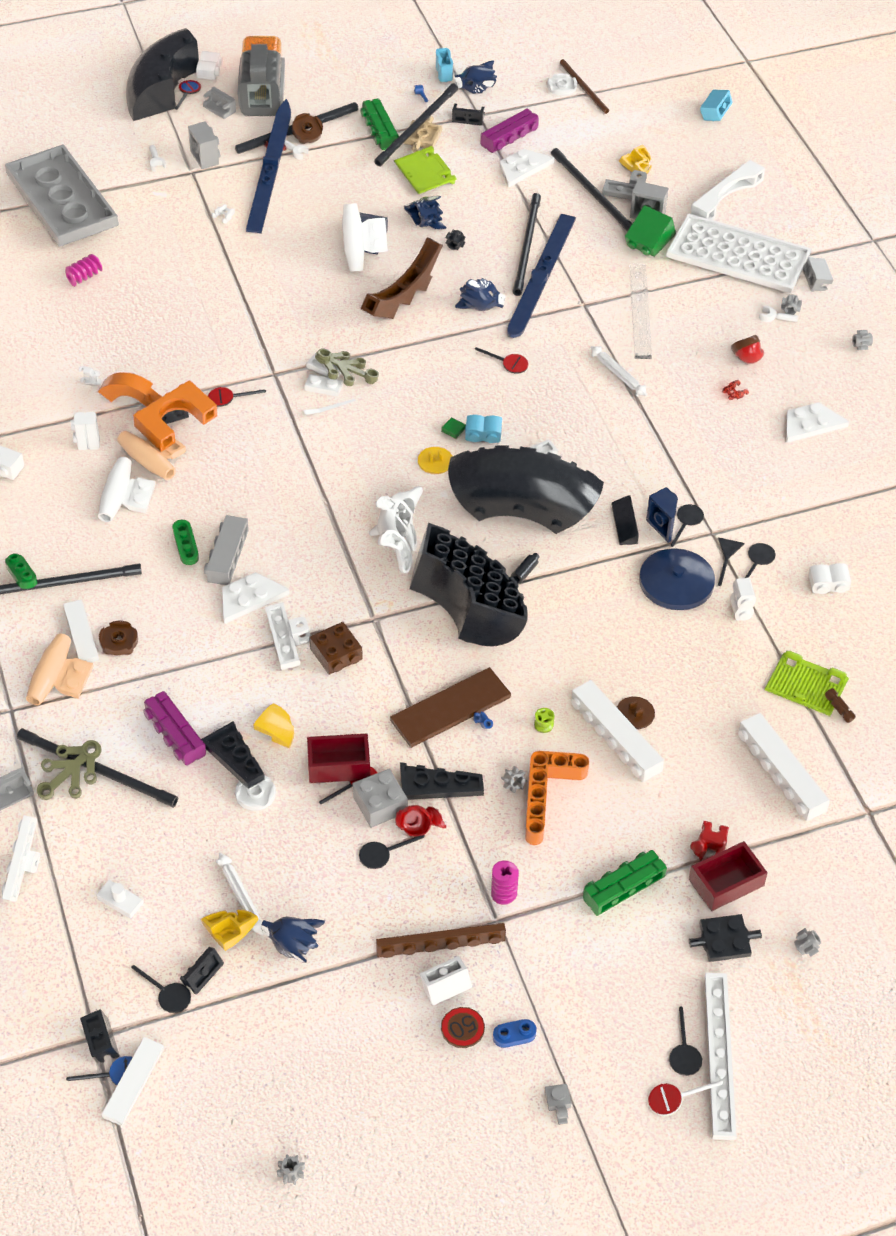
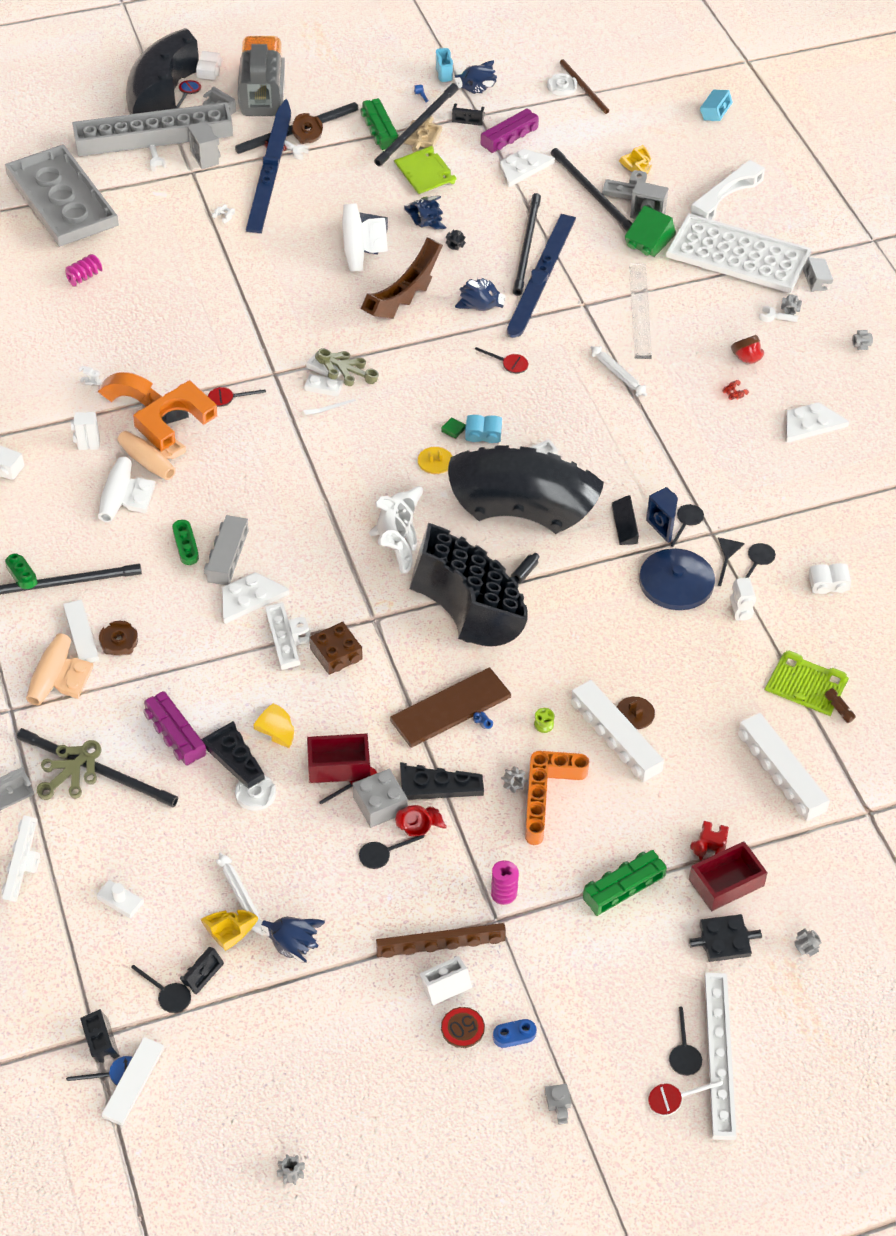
(148, 128): none -> light grey brick

